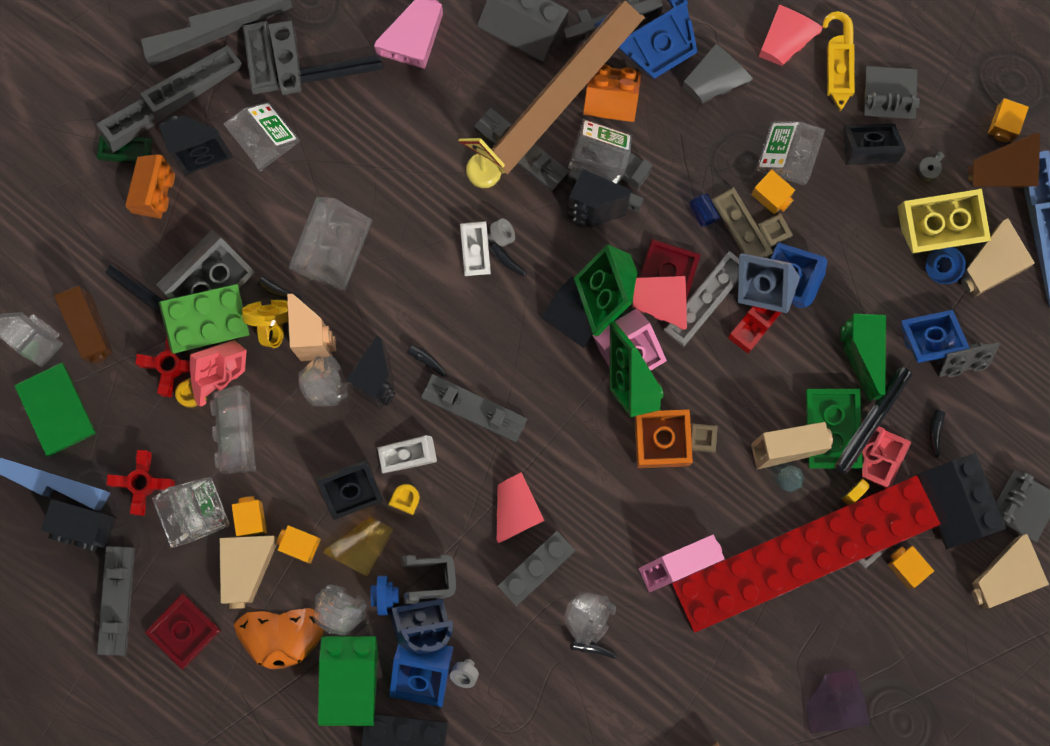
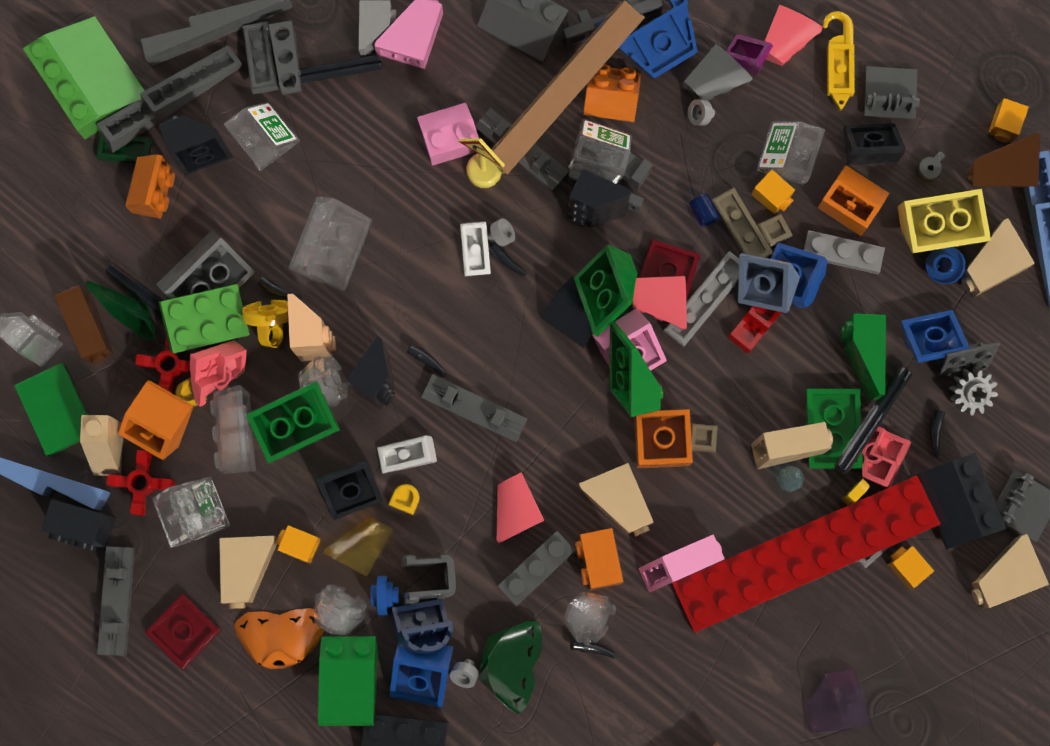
(84, 73): none -> bright green slope
(102, 444): none -> tan slope
(125, 310): none -> dark green piece
(156, 420): none -> orange slope
(249, 517): light orange brick -> none
(292, 422): none -> green slope
(374, 20): none -> light grey slope
(444, 129): none -> bright pink slope
(507, 663): none -> dark green piece
(599, 559): none -> orange brick
(619, 499): none -> tan slope
(700, 112): none -> light grey tile
(749, 52): none -> magenta slope
(845, 252): none -> light grey plate
(853, 200): none -> orange slope
(980, 383): none -> light grey gear

